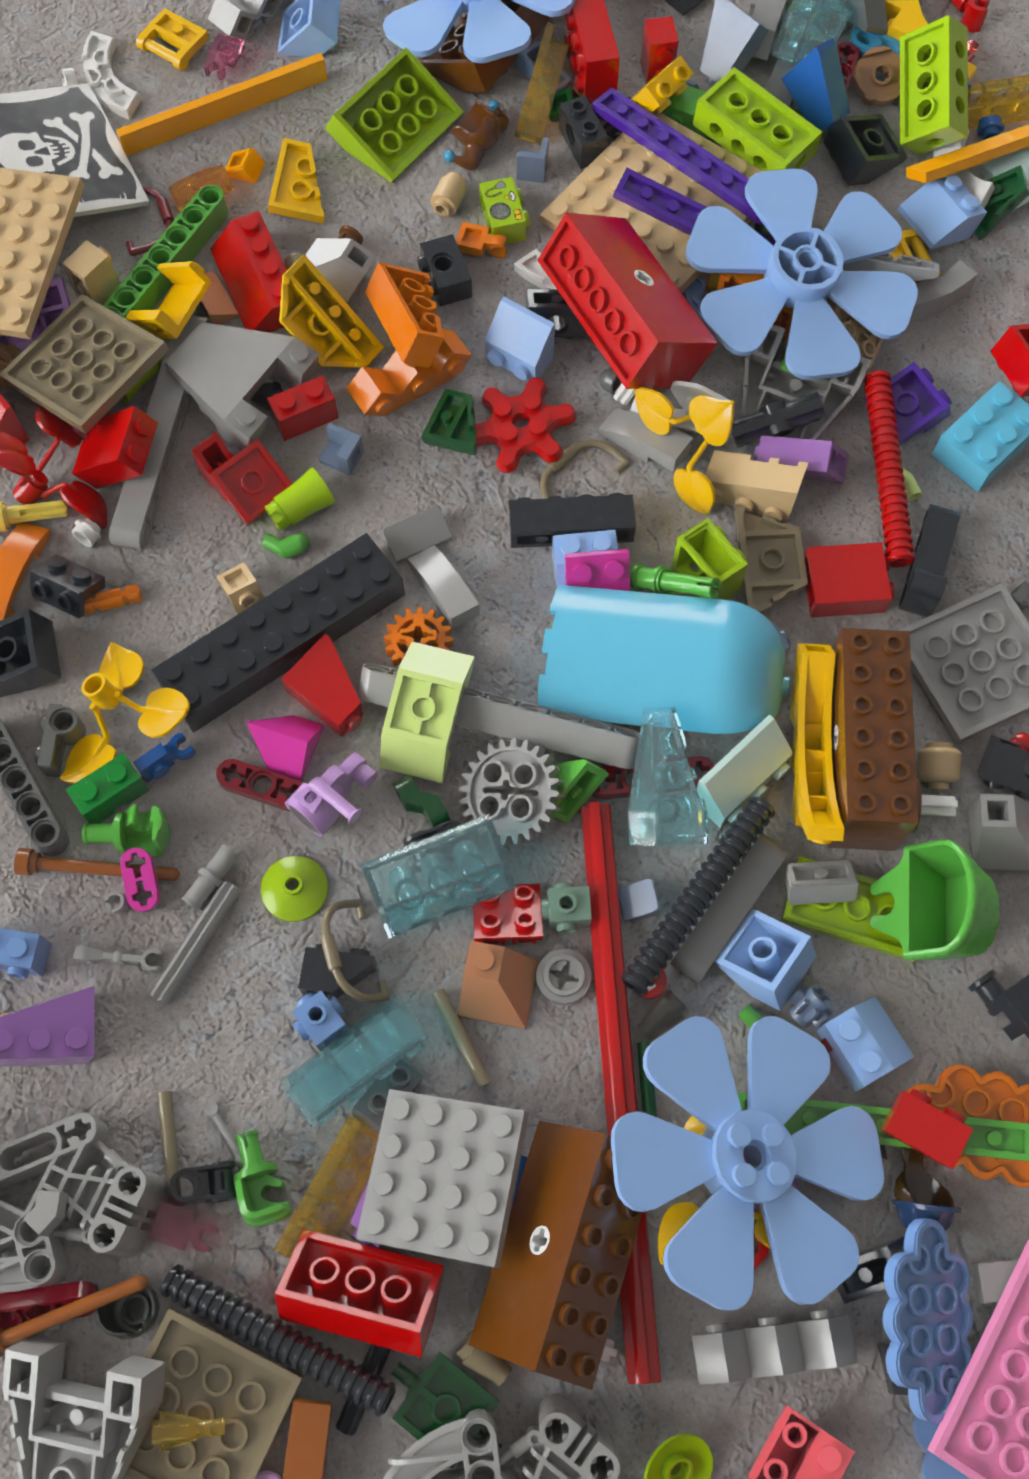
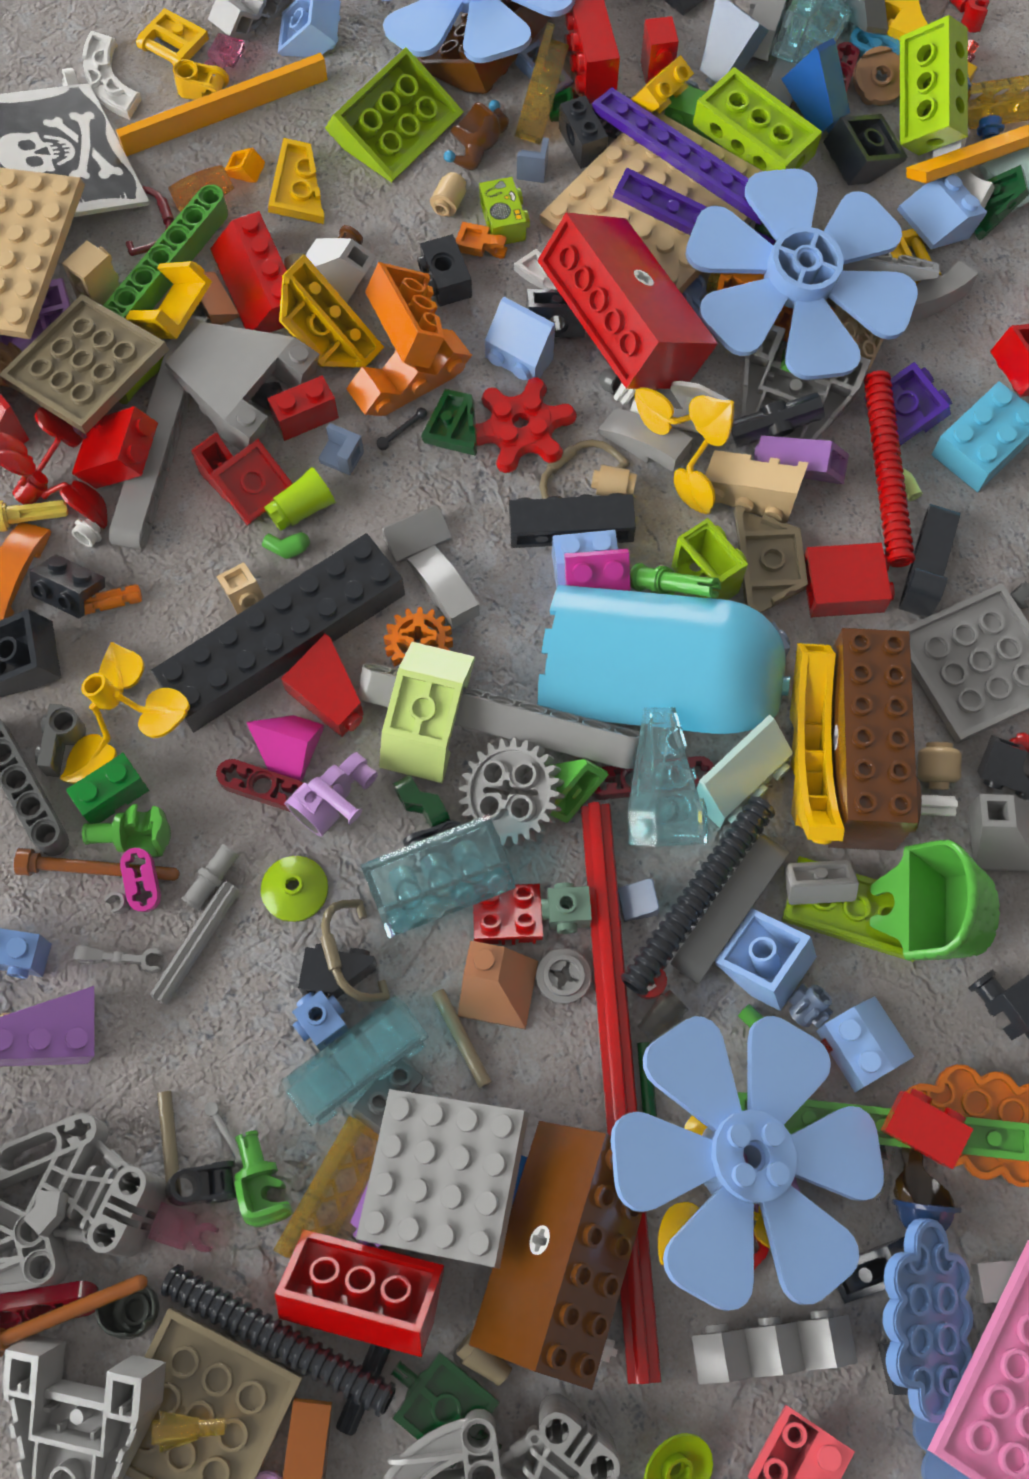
(159, 759): blue plate -> none
(197, 79): none -> yellow piece
(383, 442): none -> black hinge
(613, 480): none -> tan brick

